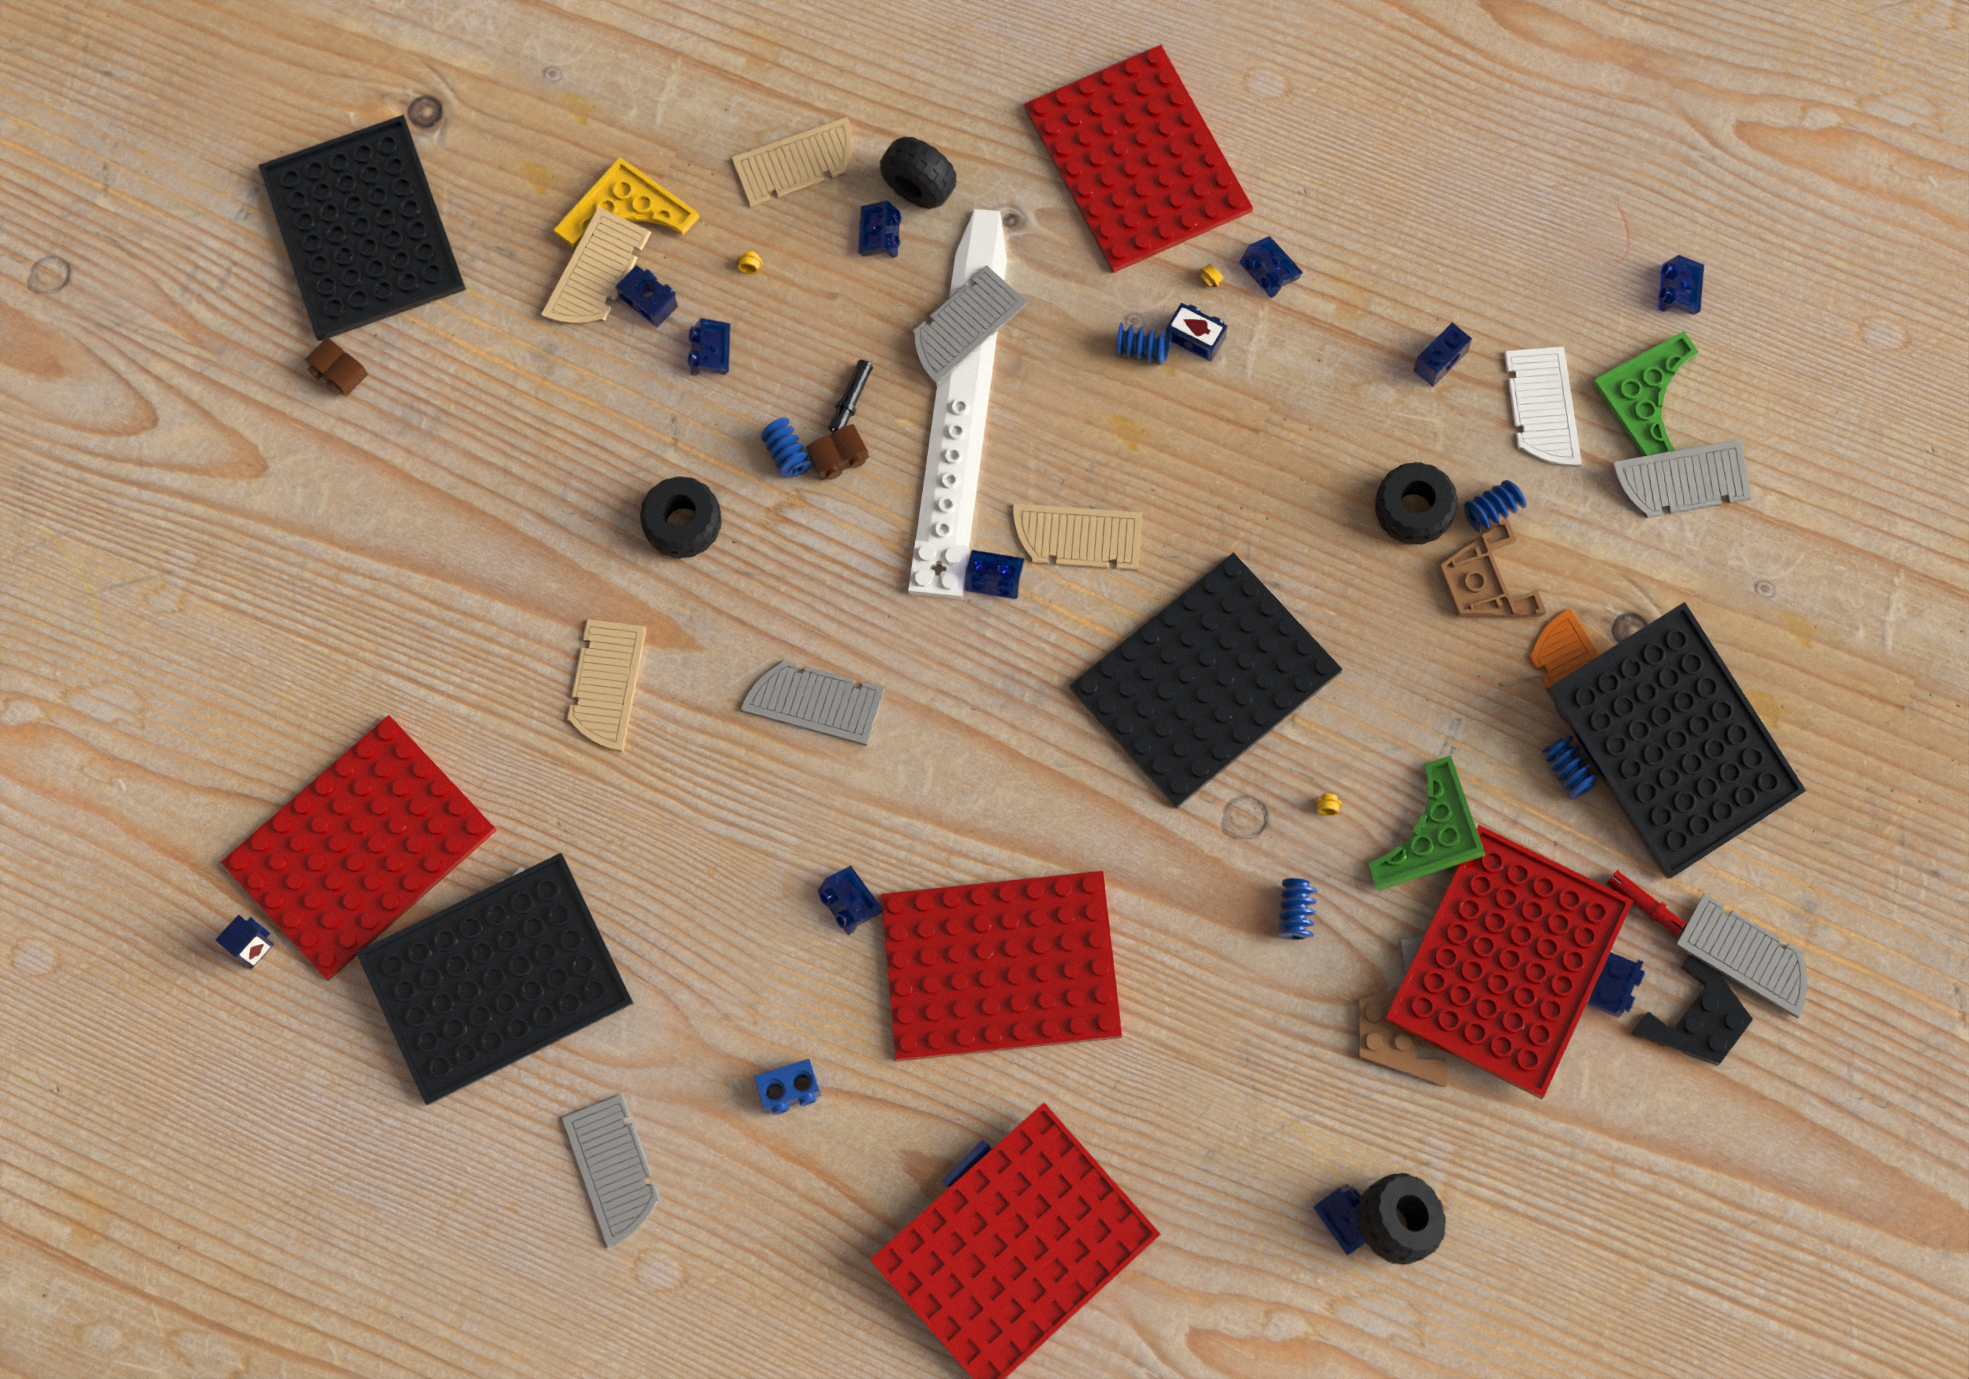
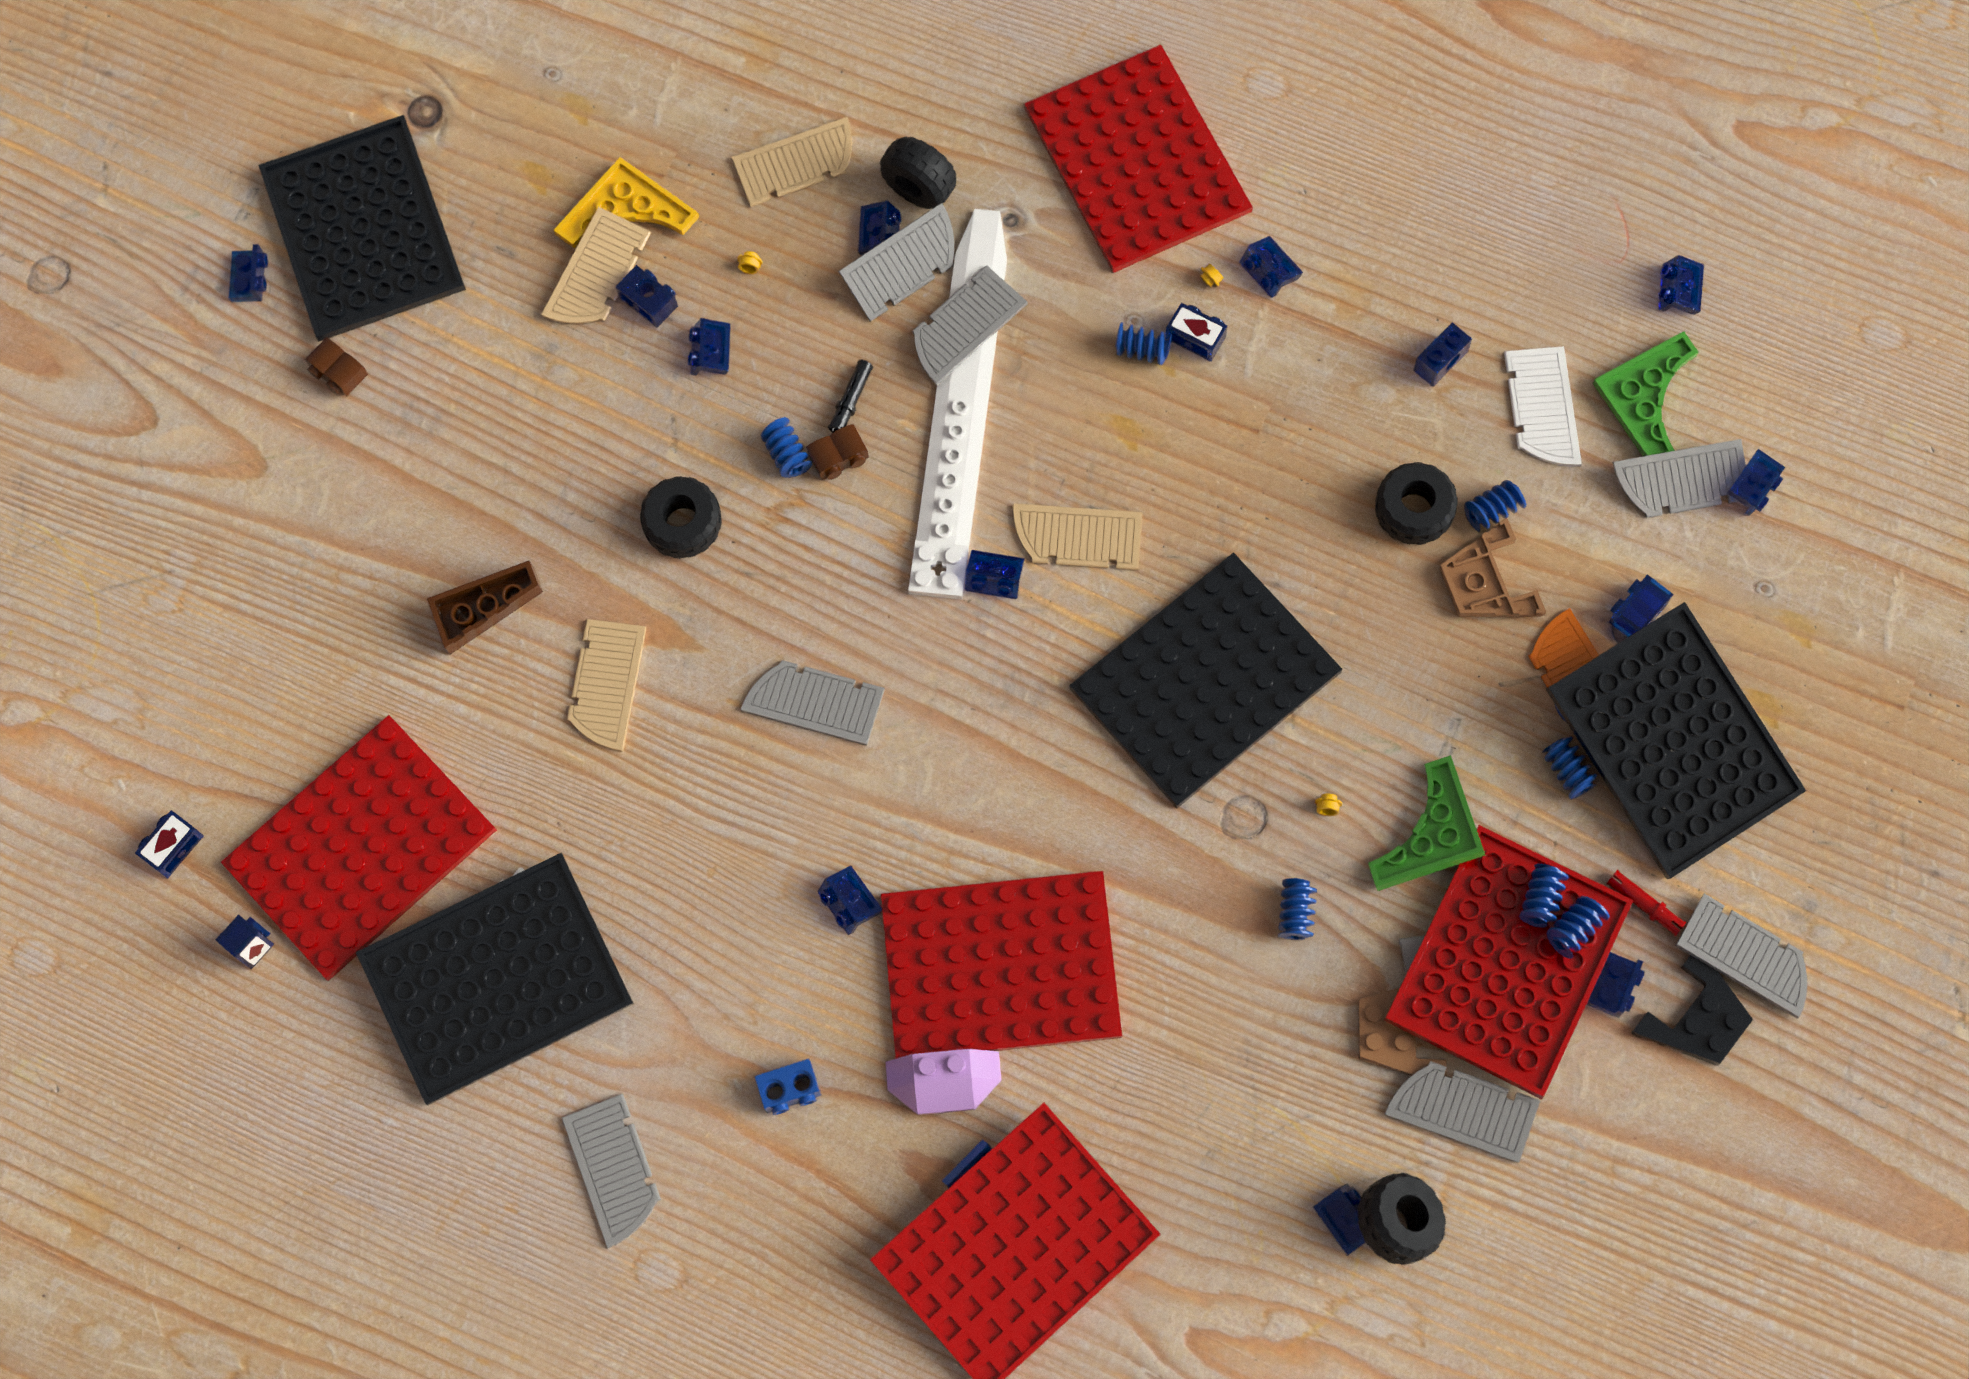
(168, 843): none -> brick
(247, 275): none -> clear blue bracket
(480, 604): none -> reddish brown wedge
(901, 263): none -> light grey piece
(944, 1079): none -> lavender wedge
(1466, 1110): none -> light grey piece
(1542, 894): none -> blue piece
(1574, 924): none -> blue piece
(1641, 607): none -> clear blue brick
(1756, 481): none -> clear blue bracket

